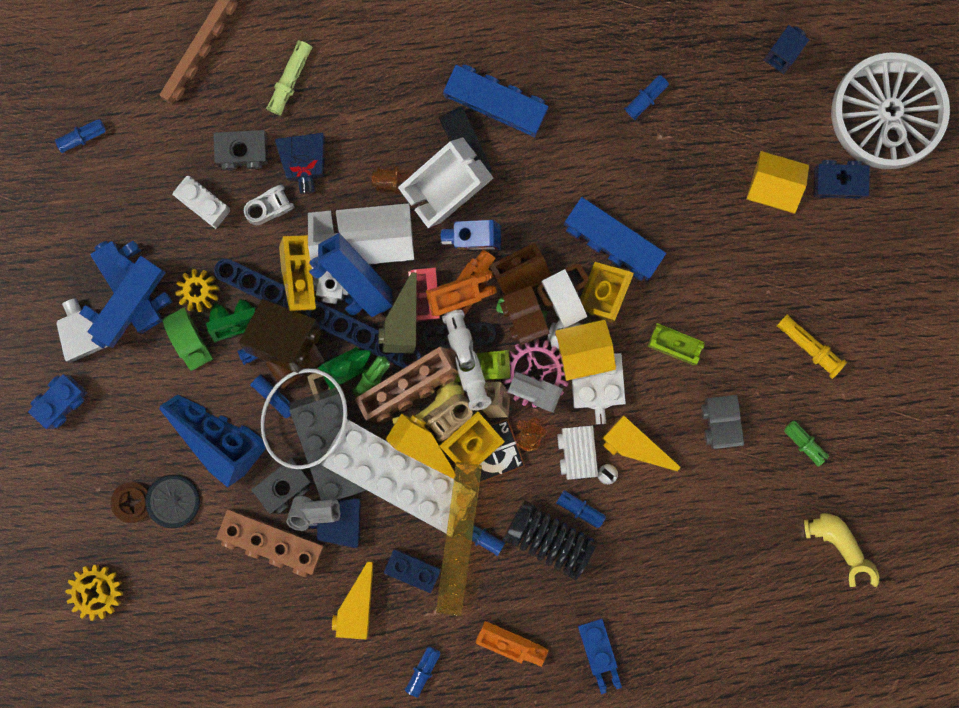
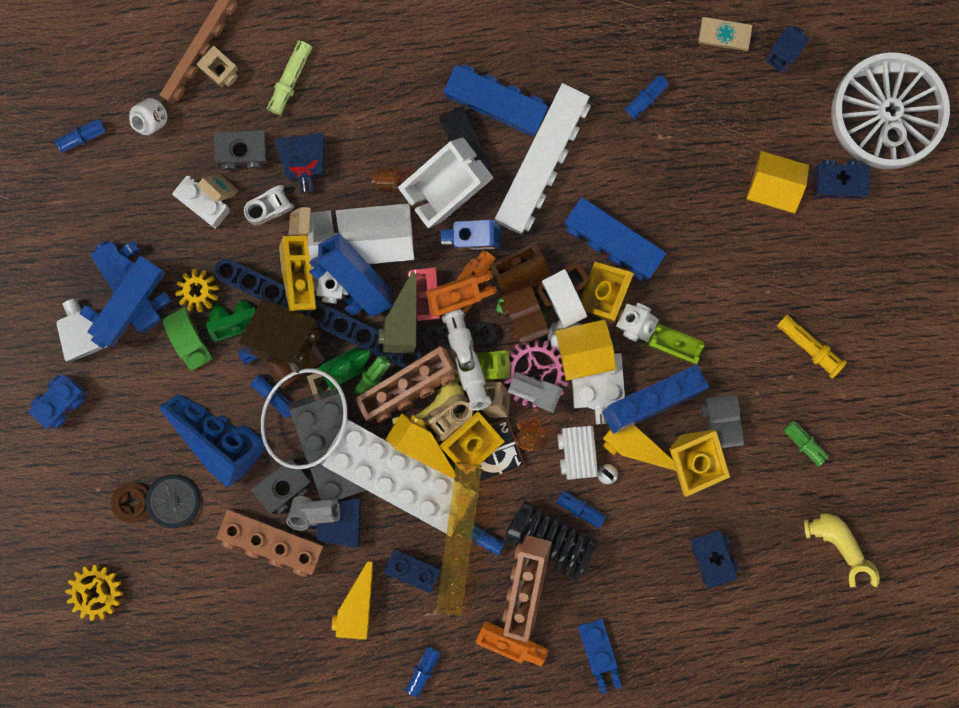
(148, 116): none -> white head
(212, 61): none -> tan brick
(217, 187): none -> tan tile
(299, 222): none -> tan tile
(526, 588): none -> nougat brick
(542, 159): none -> white brick
(637, 322): none -> white brick
(655, 399): none -> blue brick
(698, 461): none -> yellow slope
(712, 573): none -> dark blue brick
(725, 34): none -> tan tile

